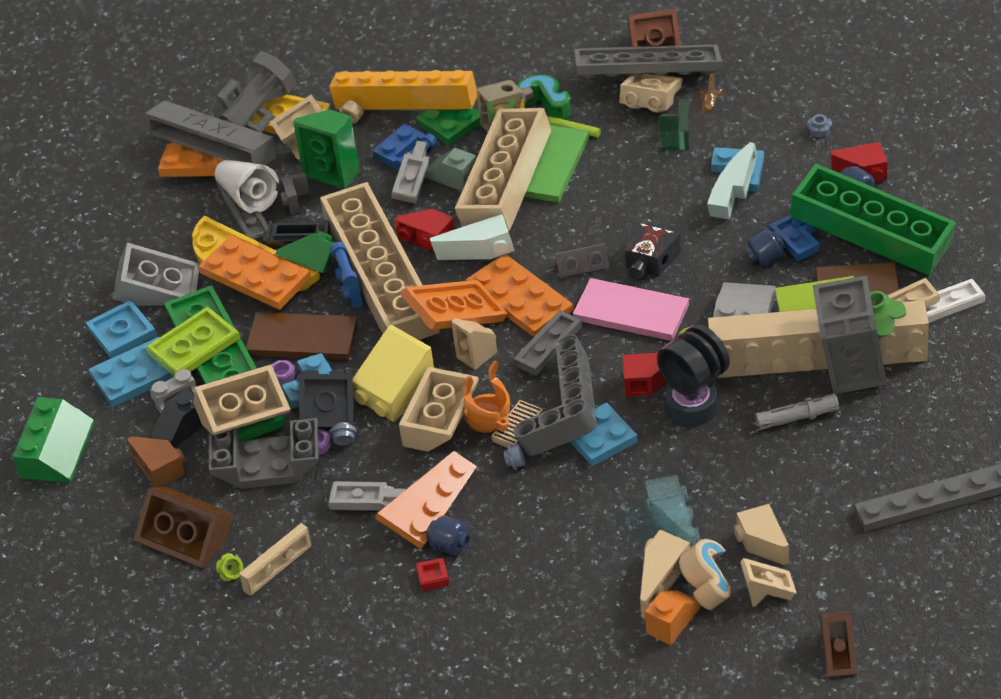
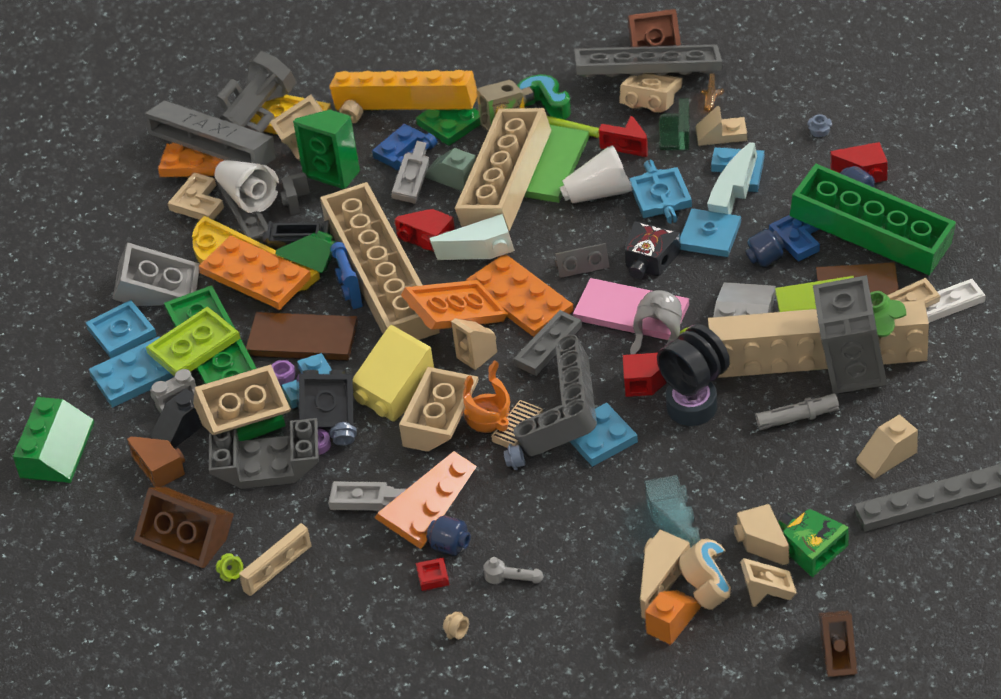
(194, 200): none -> tan plate
(456, 625): none -> tan plate
(496, 572): none -> light grey piece
(597, 178): none -> white cone
(625, 140): none -> red slope
(660, 192): none -> dark azure plate
(660, 306): none -> light grey hair
(710, 232): none -> dark azure plate
(717, 130): none -> tan slope
(813, 539): none -> green torso
(888, 446): none -> tan slope

